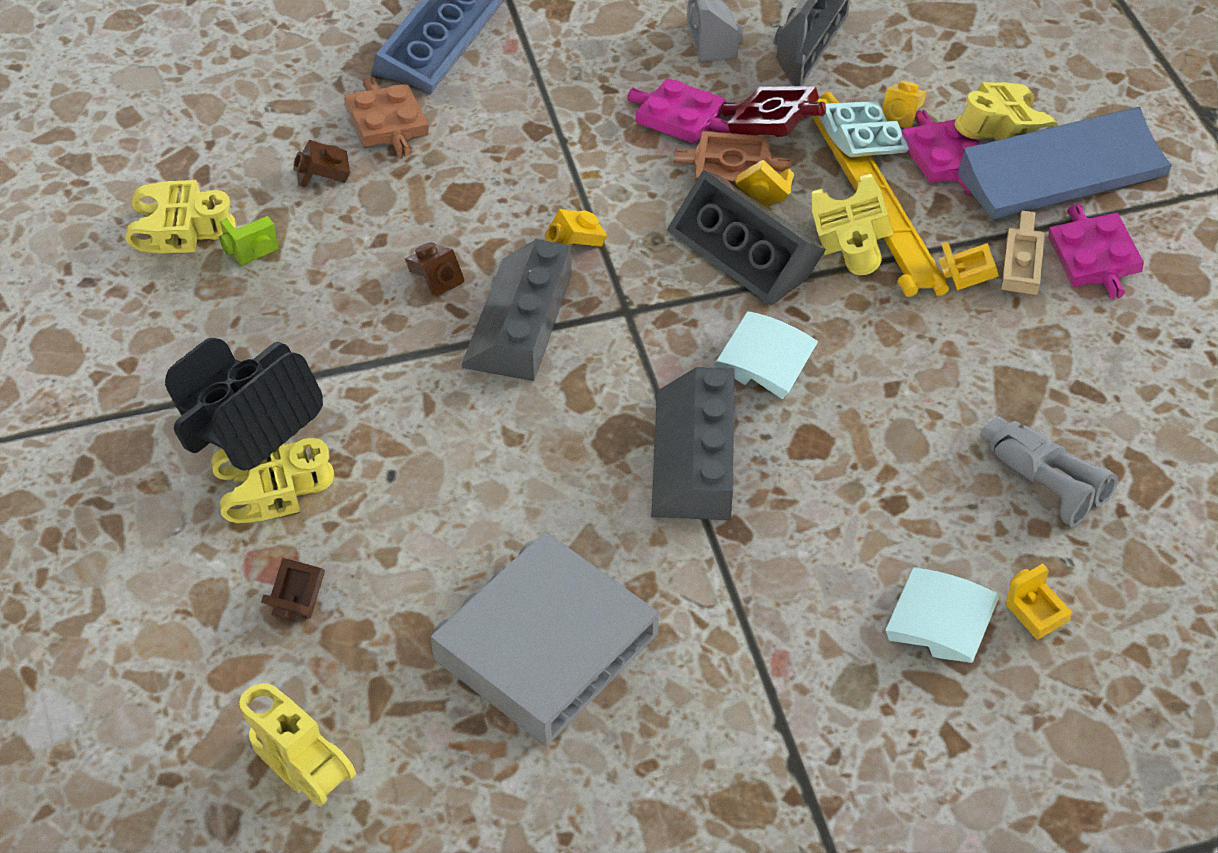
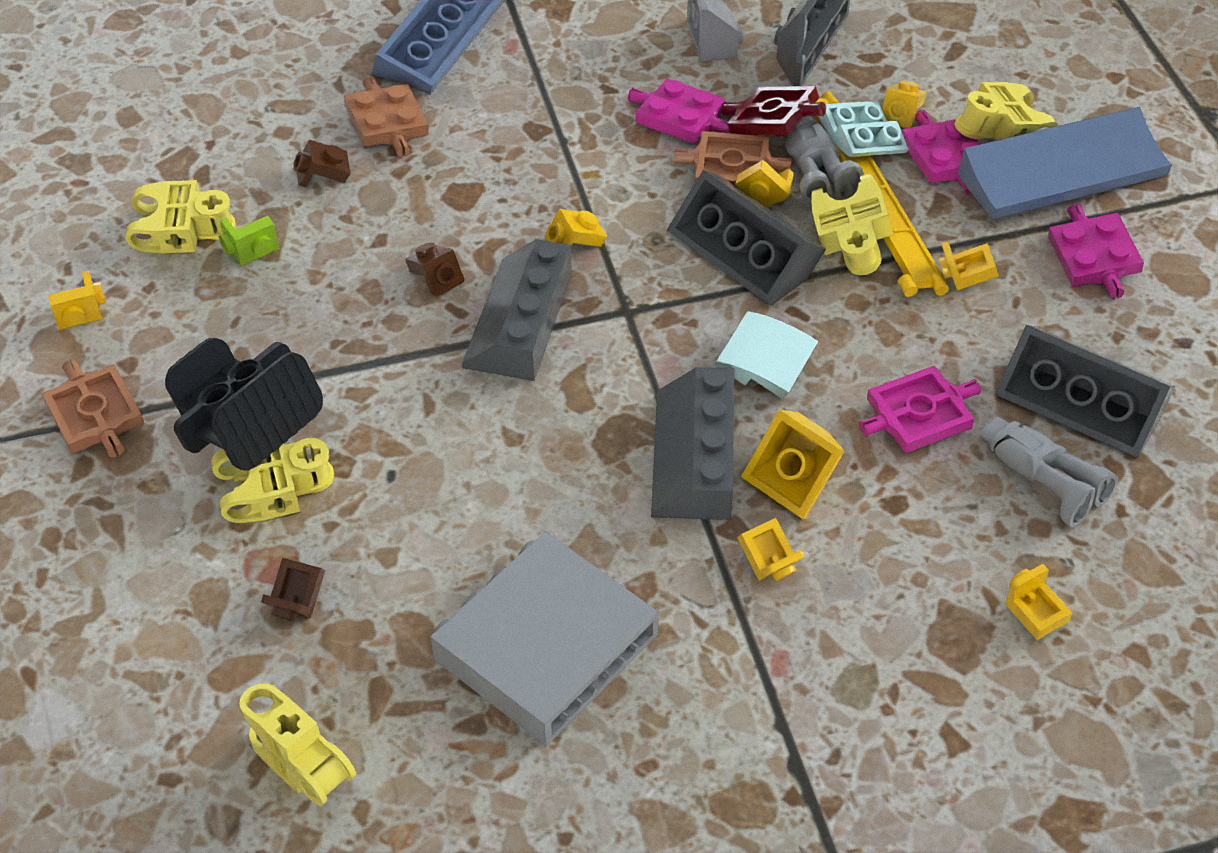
(78, 304): none -> yellow bracket
(93, 408): none -> nougat plate
(769, 551): none -> yellow bracket
(793, 461): none -> yellow slope
(814, 148): none -> light grey piece
(920, 409): none -> dark pink plate
(942, 614): light aqua slope -> none
(1023, 256): tan hinge -> none
(1084, 390): none -> dark grey slope

